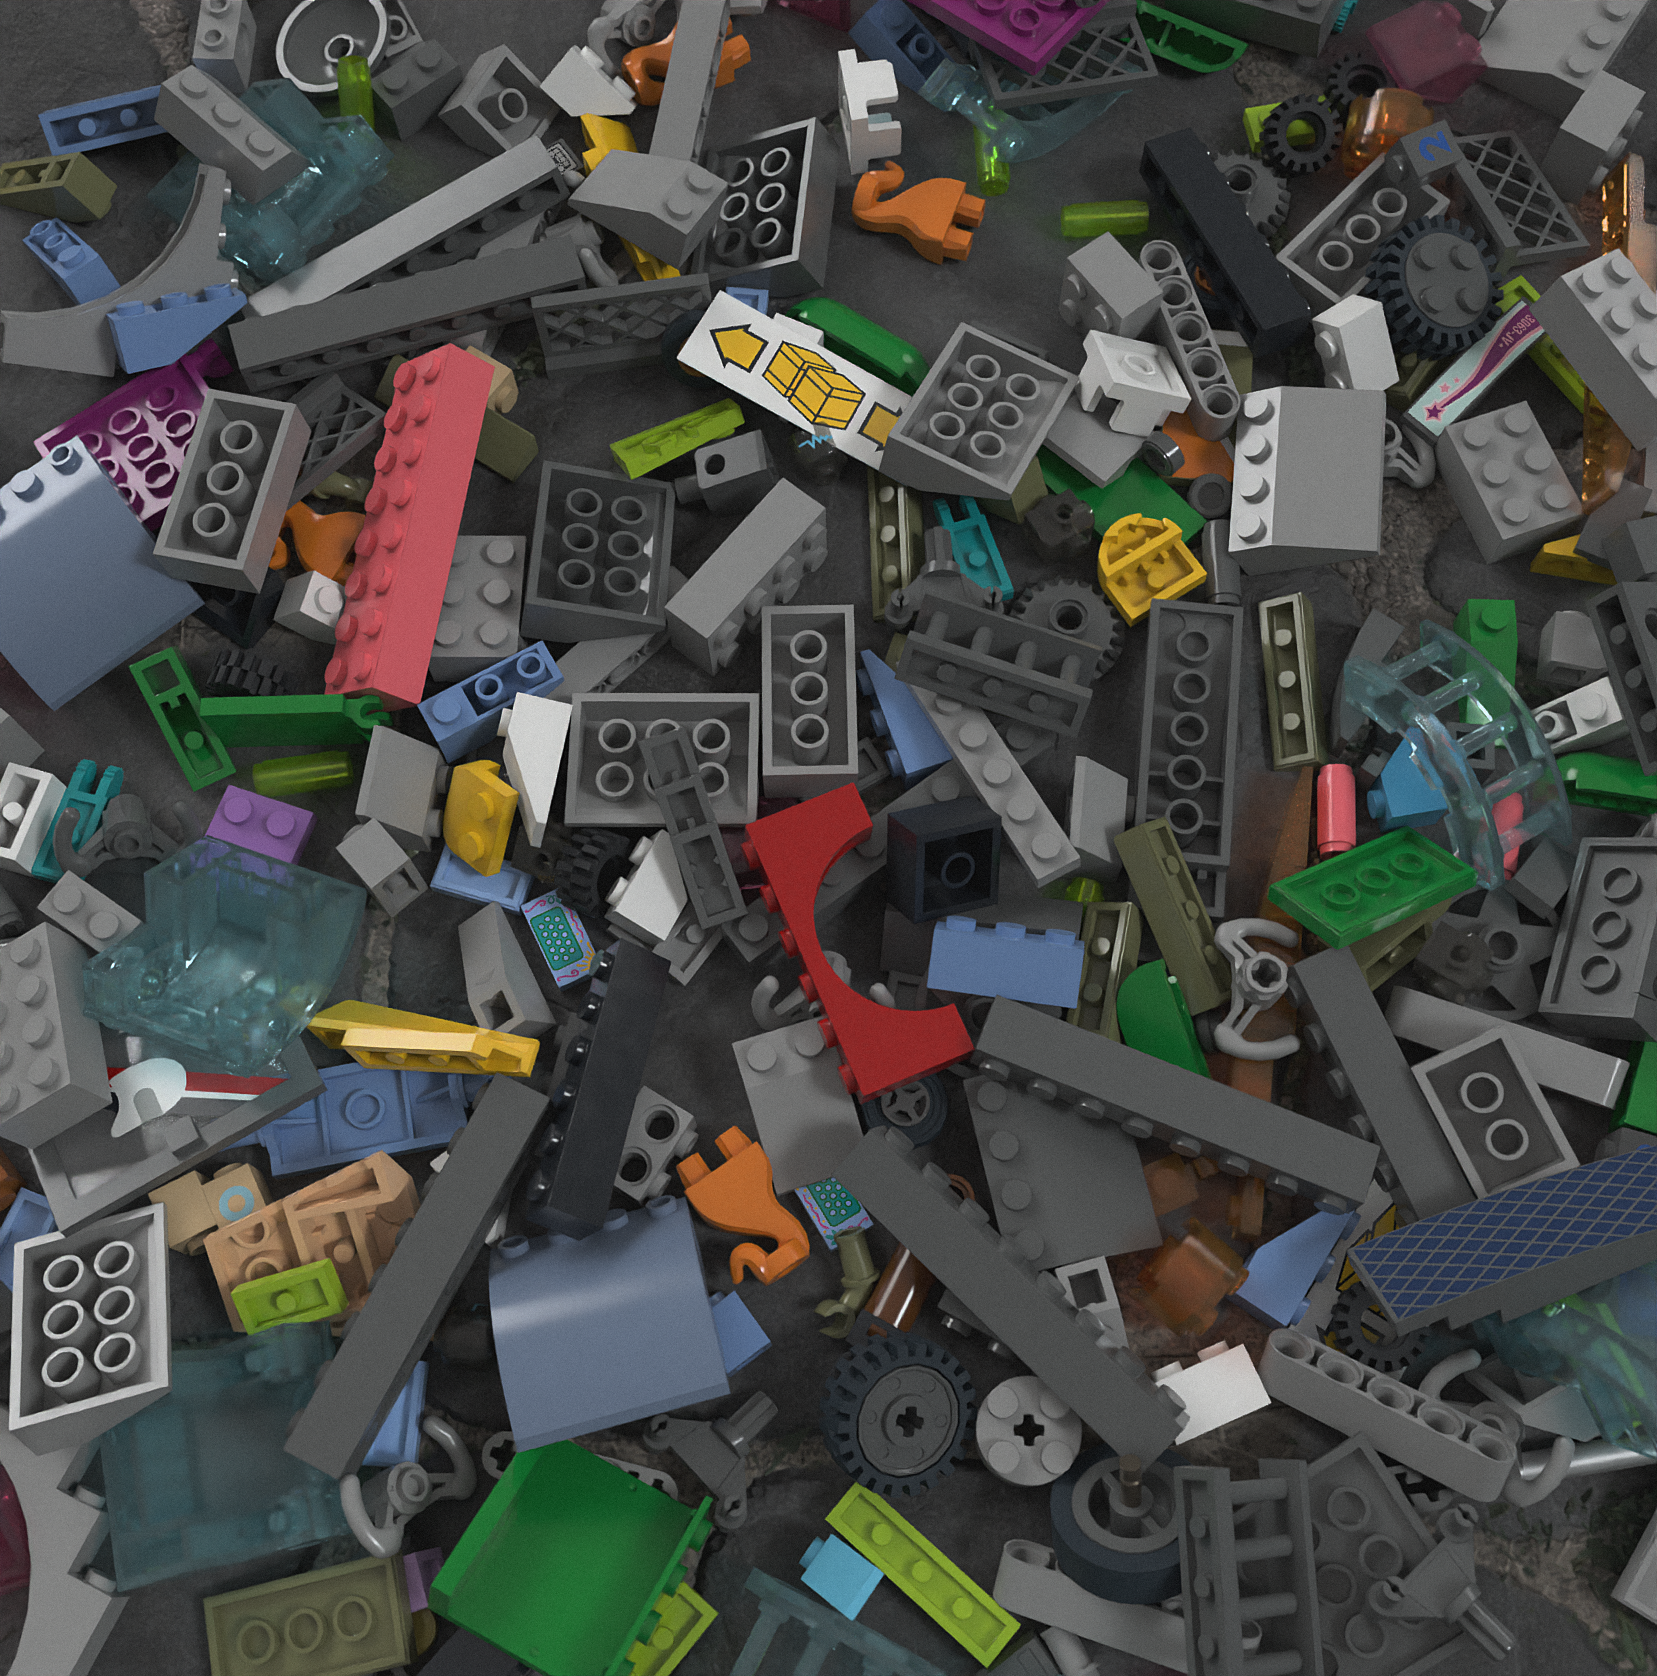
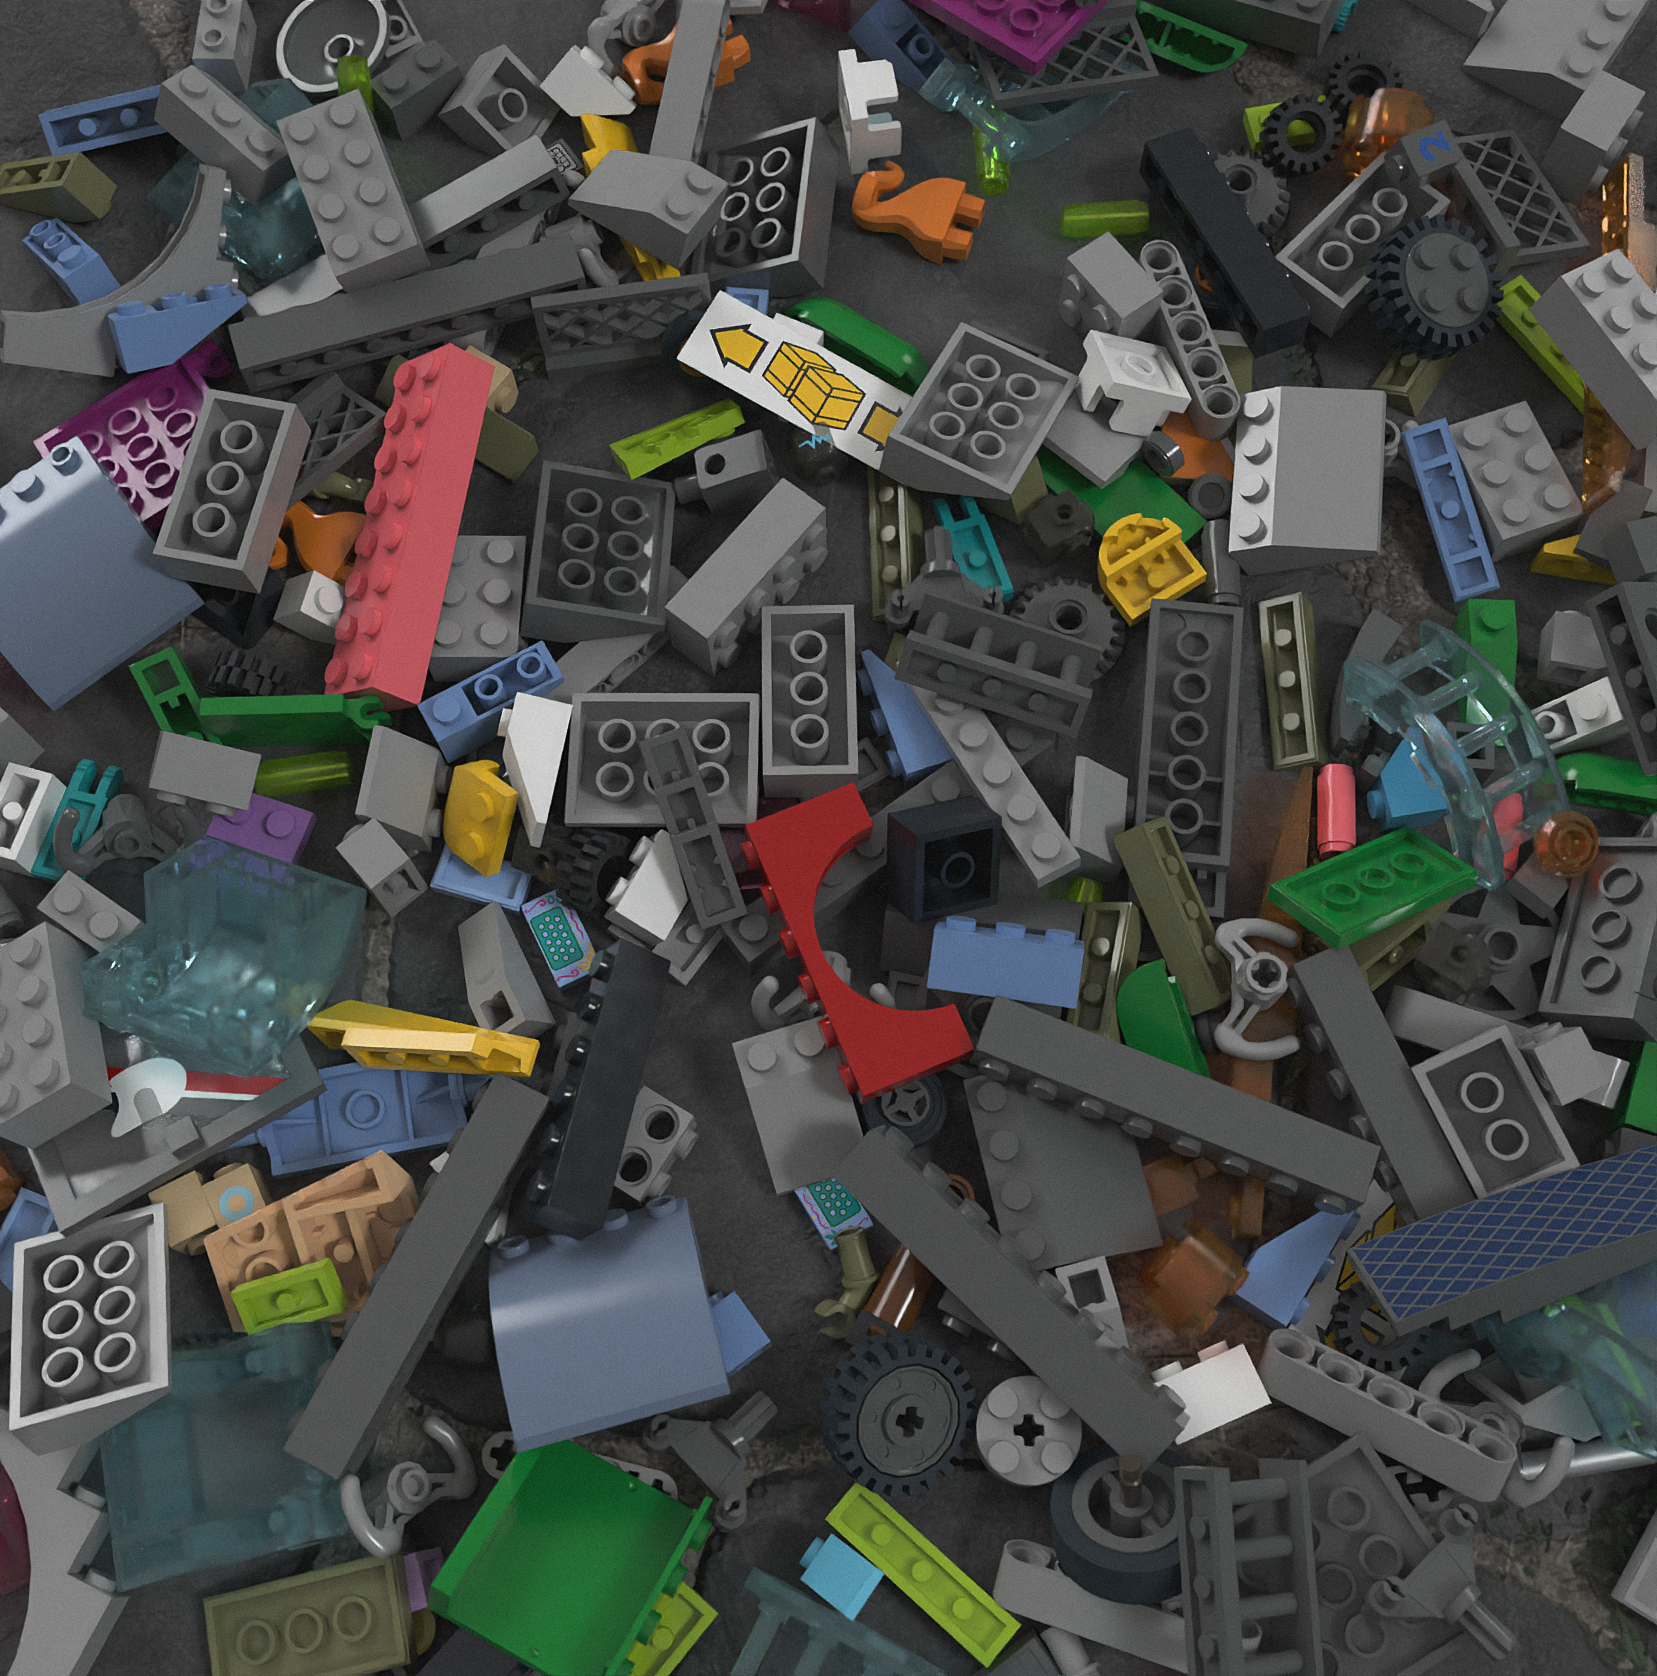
(204, 772): none -> light grey slope
(353, 192): none -> light grey brick
(402, 1430): light blue tile -> none
(742, 1202): orange hips -> none
(1355, 345): white brick -> none
(1429, 51): clear pink slope -> none
(1450, 510): none -> medium blue plate
(1475, 373): slope -> none
(1561, 1062): none -> light grey brick
(1566, 843): none -> clear orange cone

